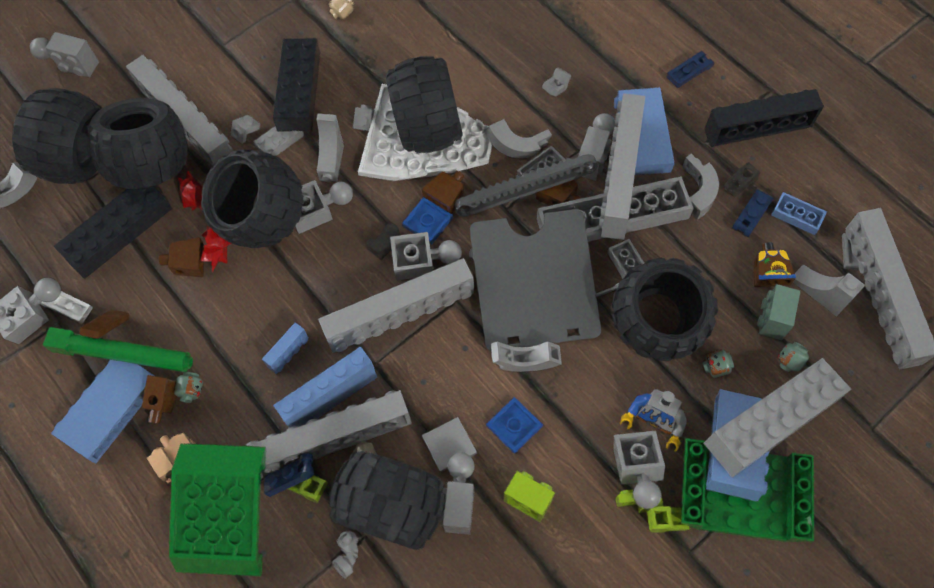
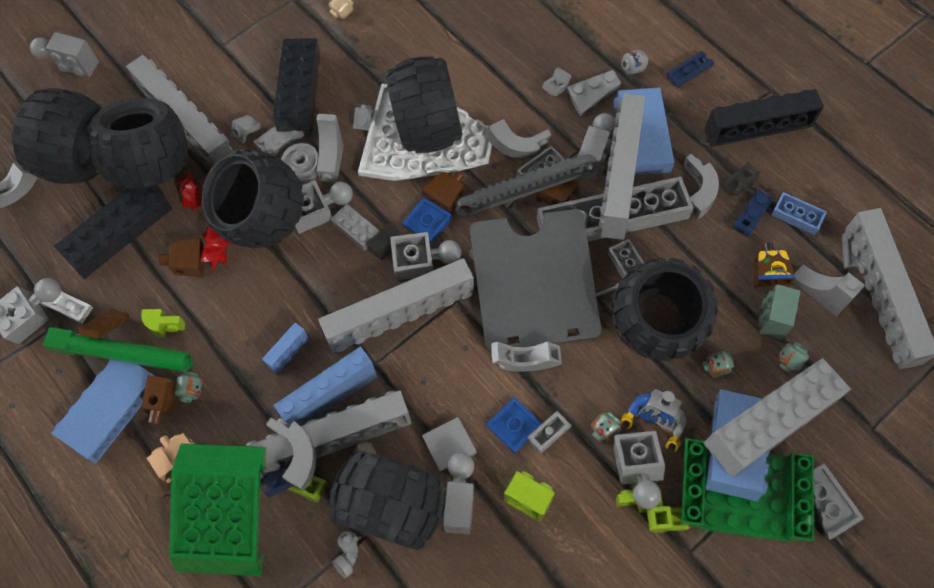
(159, 322): none -> lime brick
(303, 154): none -> light grey wheel
(304, 455): none -> light grey arch
(354, 226): none -> light grey piece
(548, 432): none -> light grey brick
(590, 91): none -> light grey wing
(605, 427): none -> sand green head
(634, 62): none -> light grey head
(833, 504): none -> light grey wing

